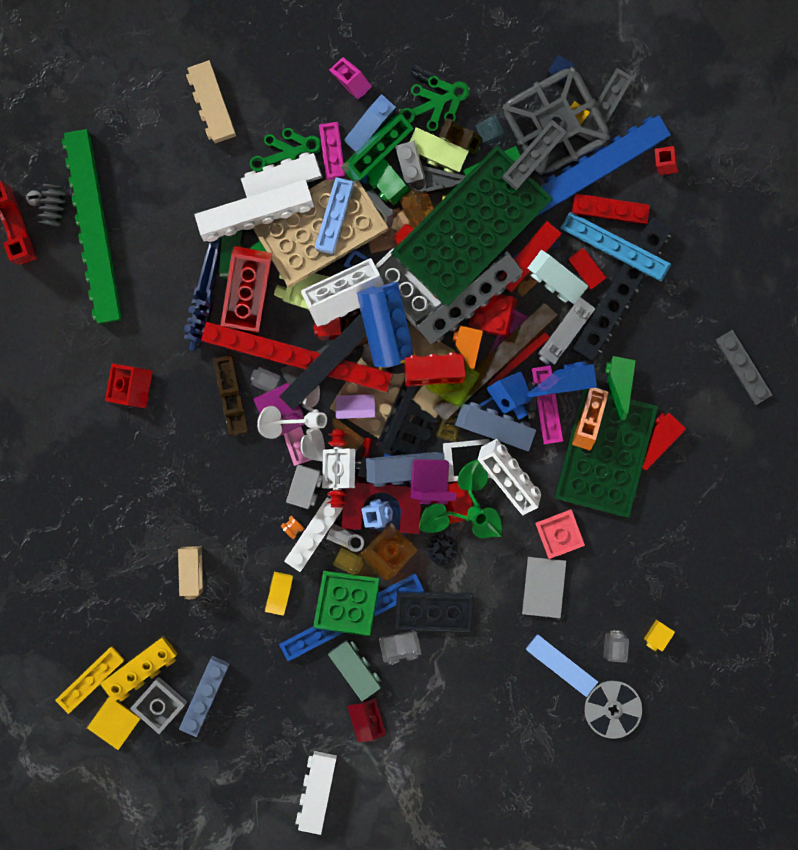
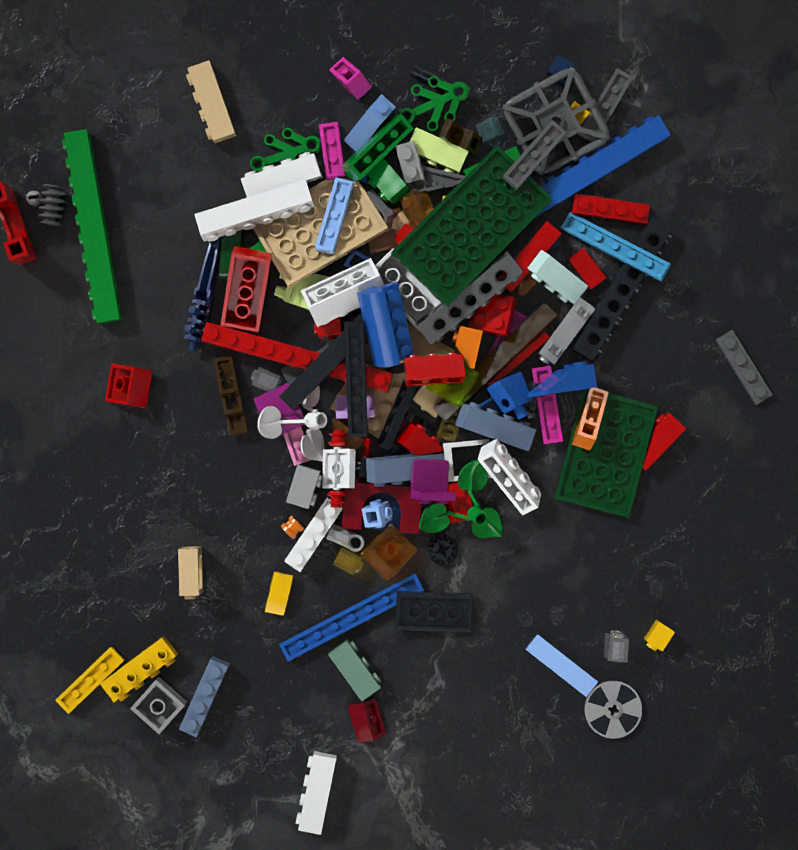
(113, 723): yellow tile -> none
(347, 603): green plate -> none
(356, 378): none -> black tile
(400, 646): clear brick -> none
(417, 441): none -> red slope
(544, 587): light grey tile -> none
(559, 534): coral plate -> none
(620, 380): green slope -> none
(666, 160): red brick -> none

